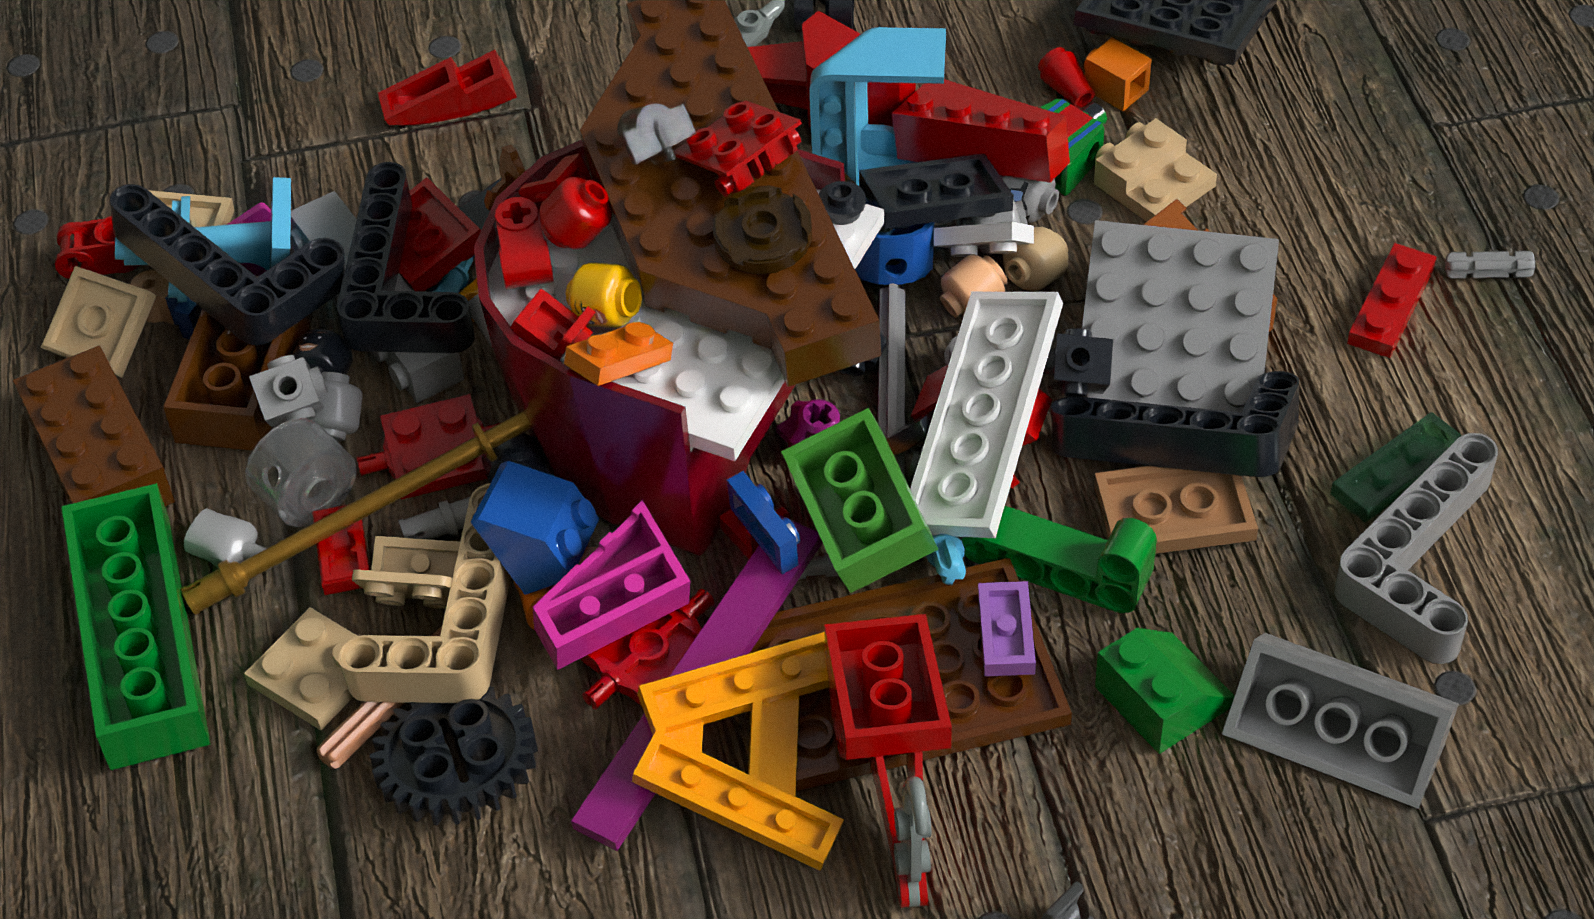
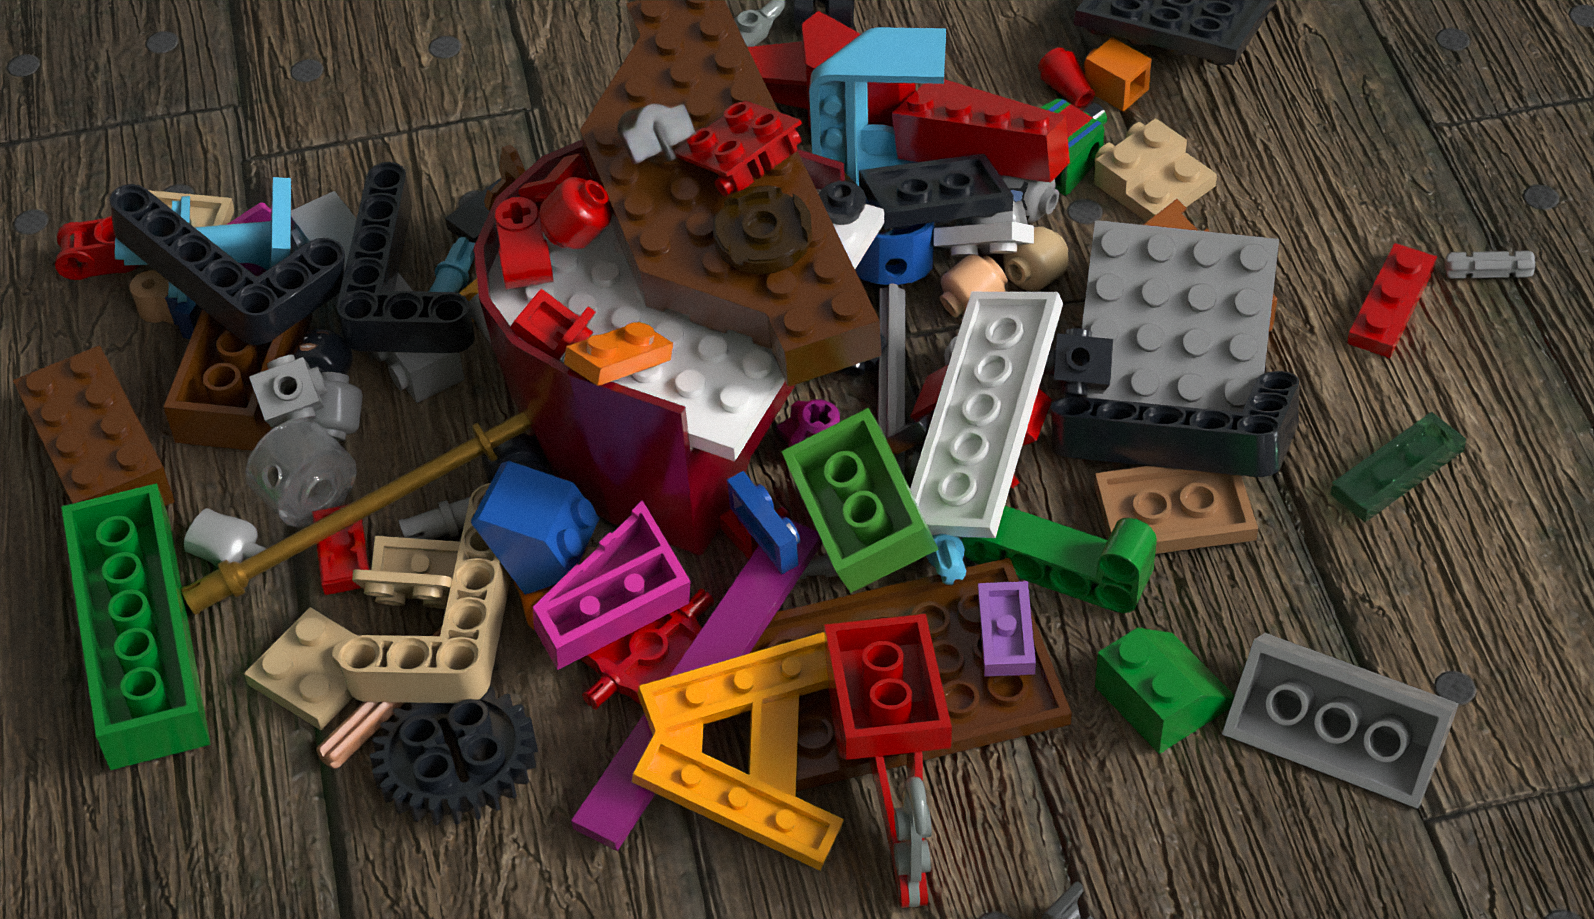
(98, 313): tan plate -> none
(422, 435): red plate -> none
(436, 237): red plate -> none
(448, 91): red slope -> none
(608, 291): yellow head -> none
(1375, 567): light grey beam -> none

